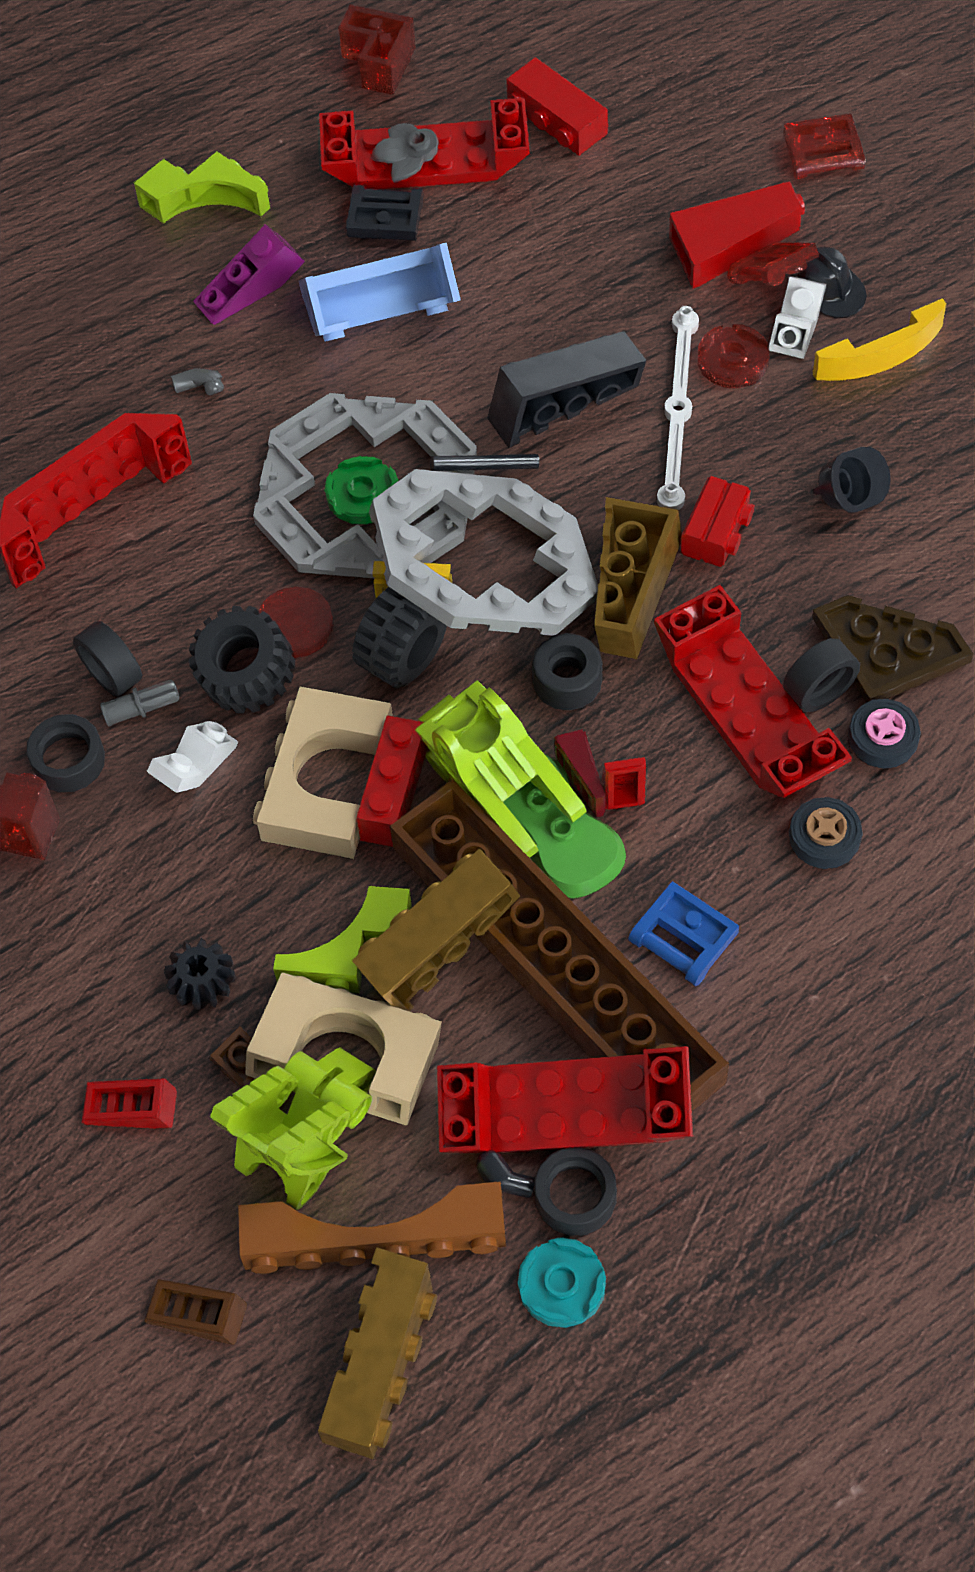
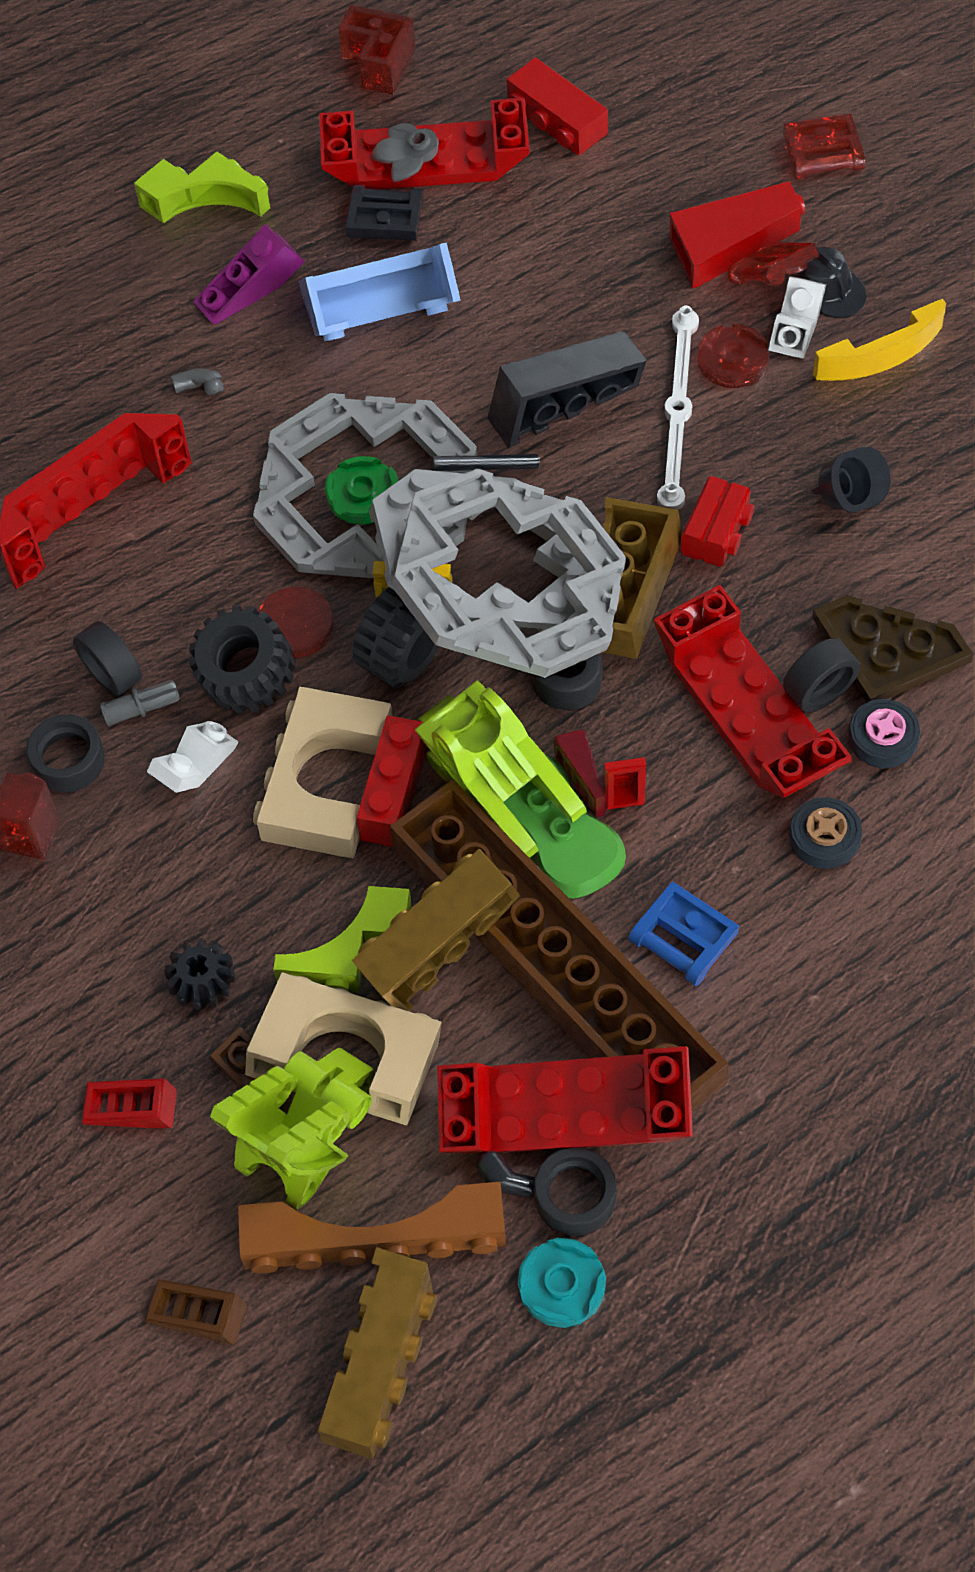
(496, 635): none -> light grey plate

